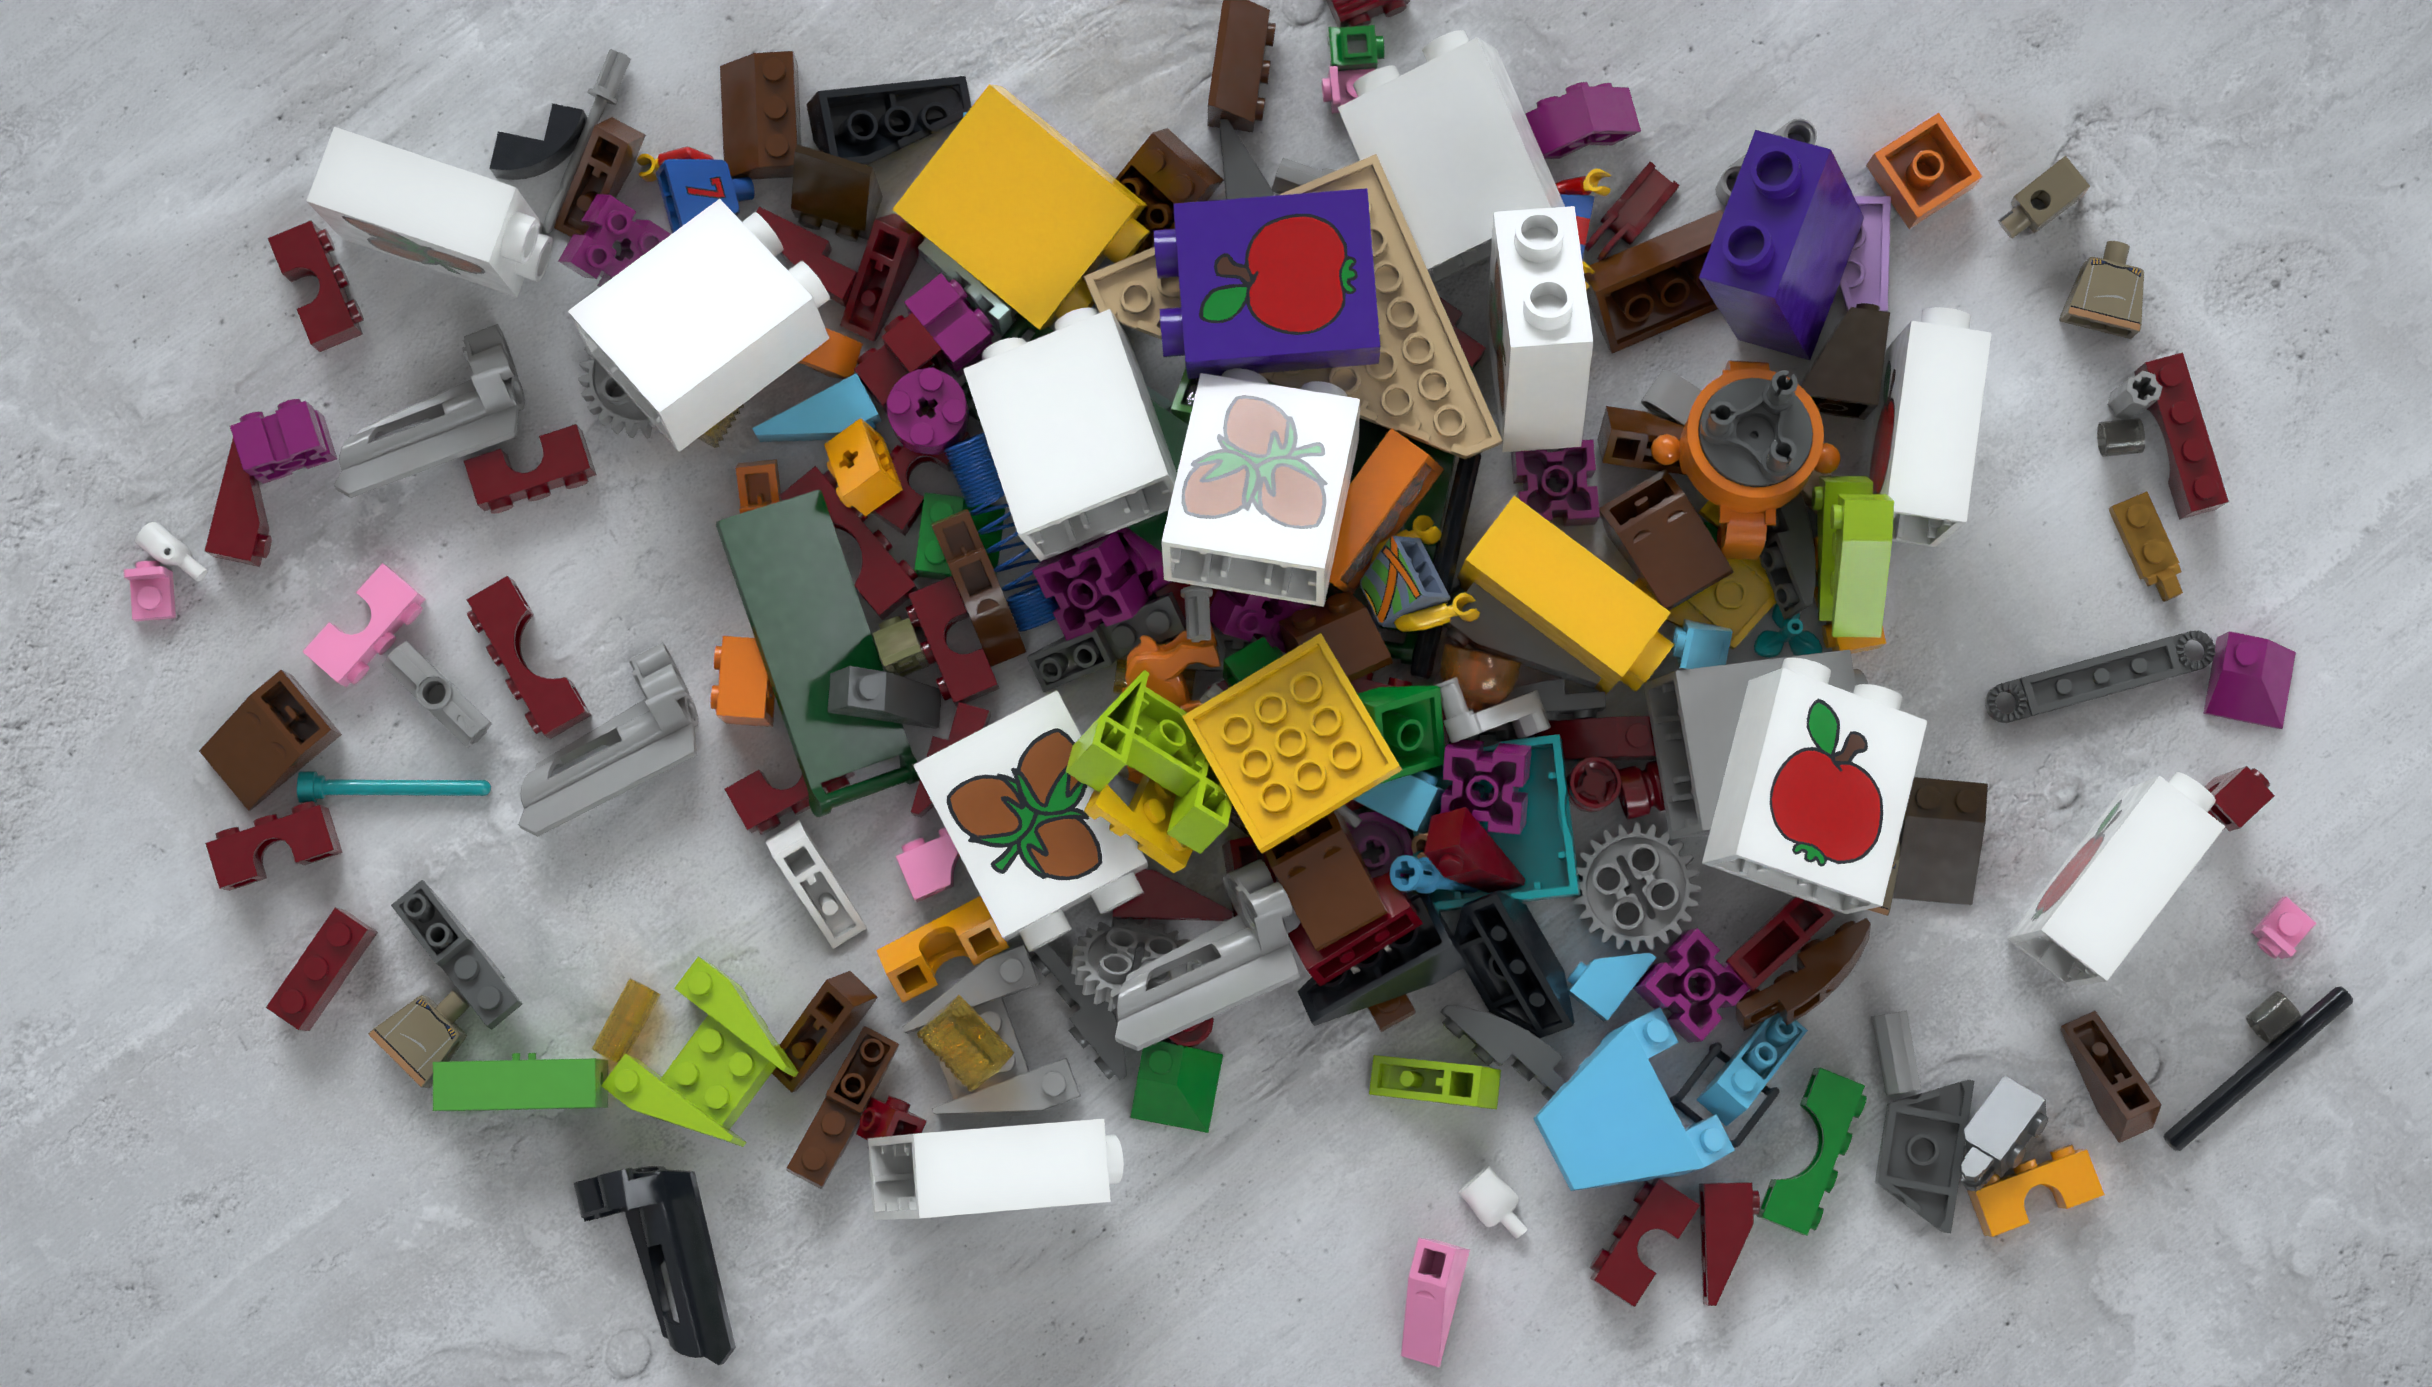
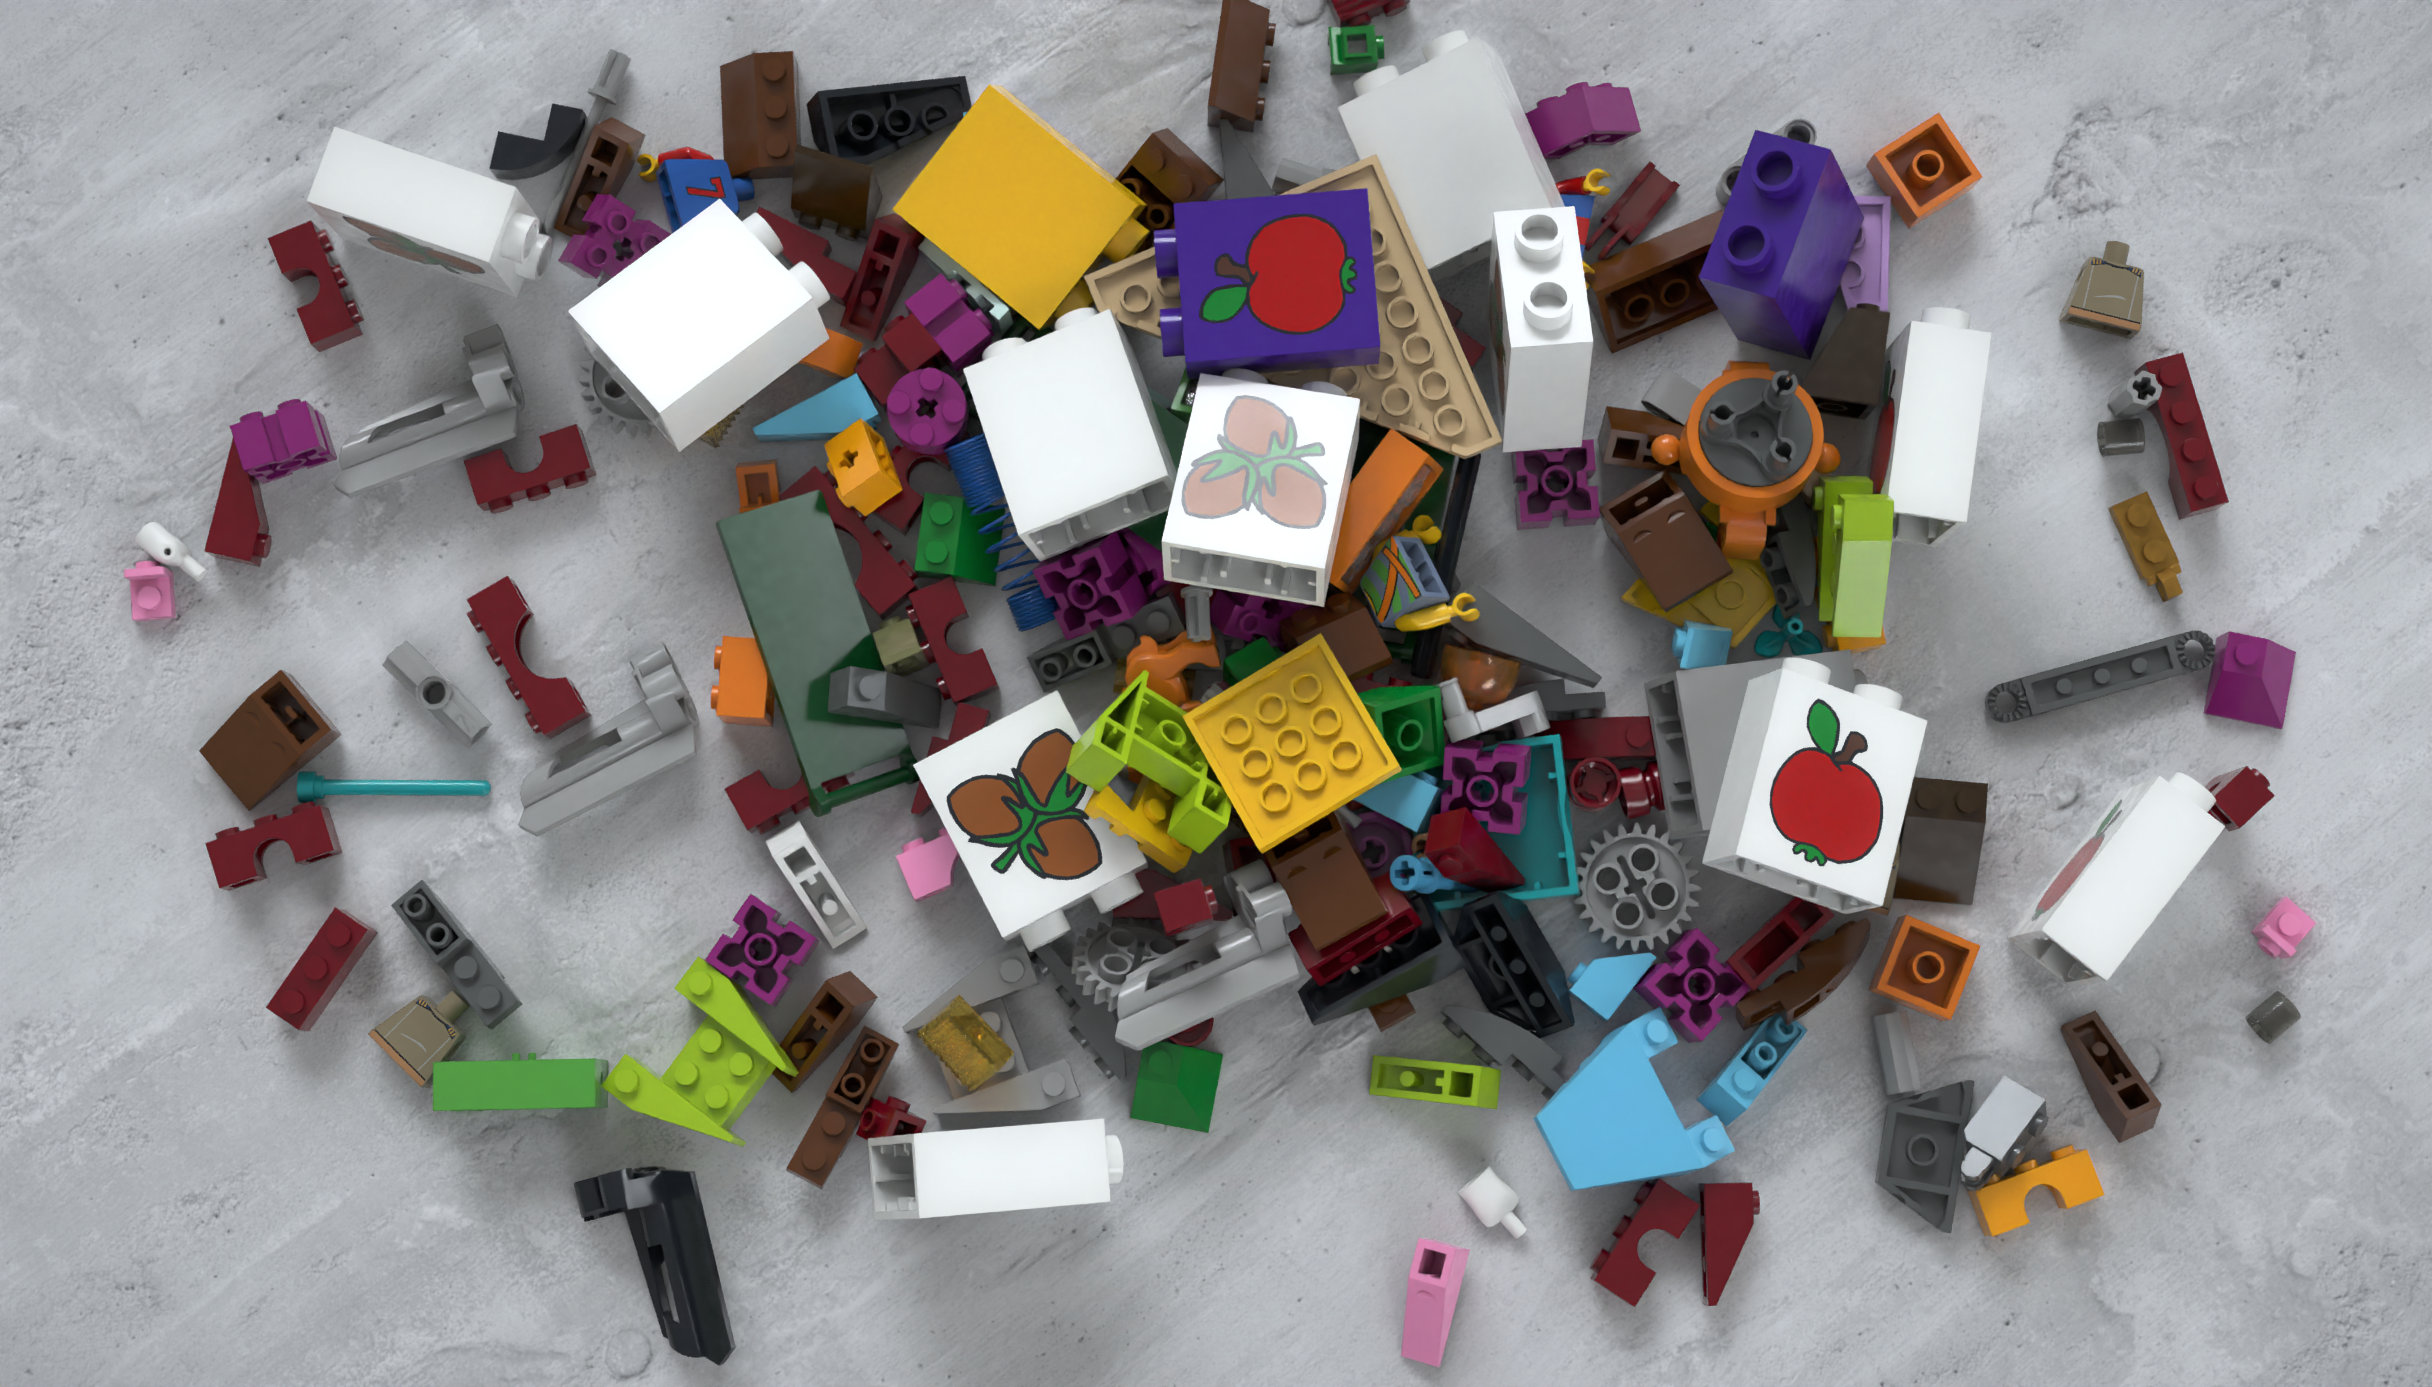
(391, 606): bright pink arch -> none
(626, 1021): clear yellow axle -> none
(739, 955): none -> magenta brick
(918, 955): light orange arch -> none
(978, 587): reddish brown slope -> none
(1186, 907): none -> dark red arch
(1339, 86): bright pink bracket -> none
(1569, 596): yellow brick -> none
(1715, 1051): black piece -> none
(1831, 1105): green arch -> none
(1924, 968): none -> orange brick
(2056, 188): dark tan torso -> none
(2258, 1068): black axle -> none

